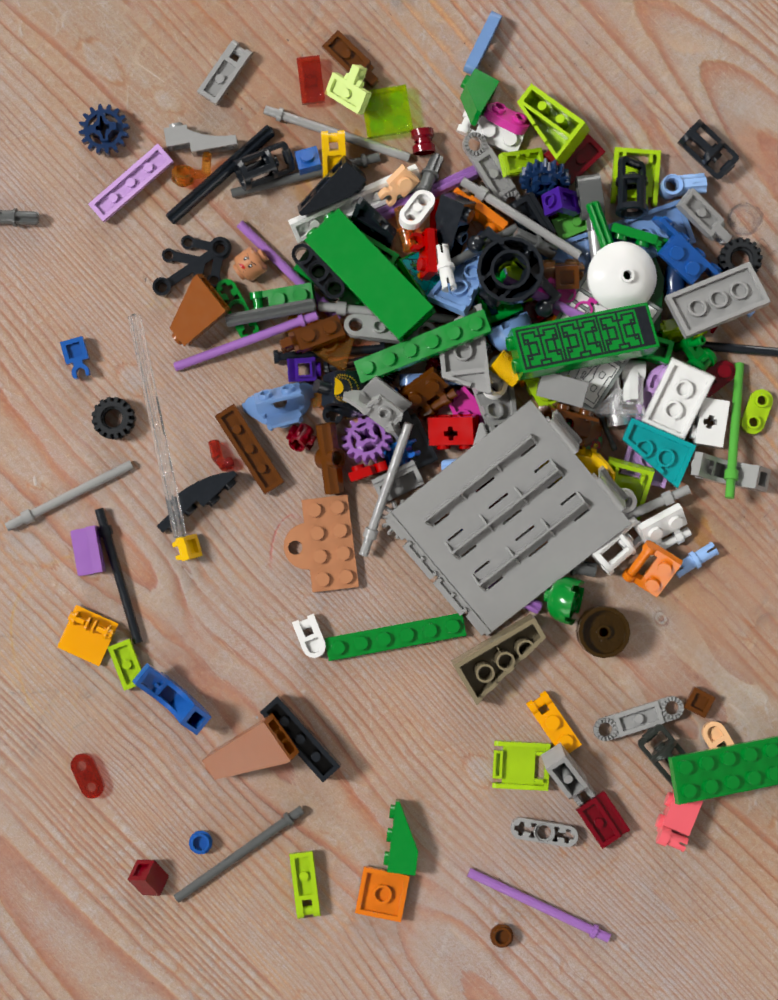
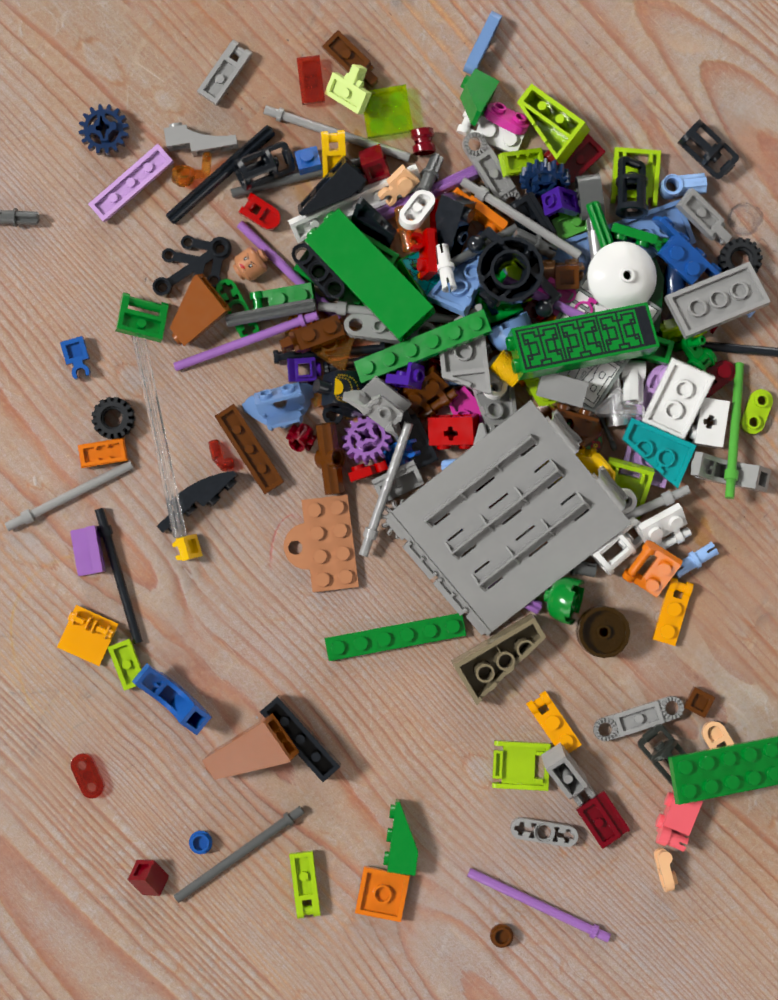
(103, 453): none -> orange plate
(141, 323): none -> green plate
(267, 217): none -> red plate
(314, 644): white plate -> none
(374, 163): none -> dark red panel
(411, 379): none -> dark purple bracket
(667, 877): none -> light nougat plate
(672, 612): none -> light orange plate

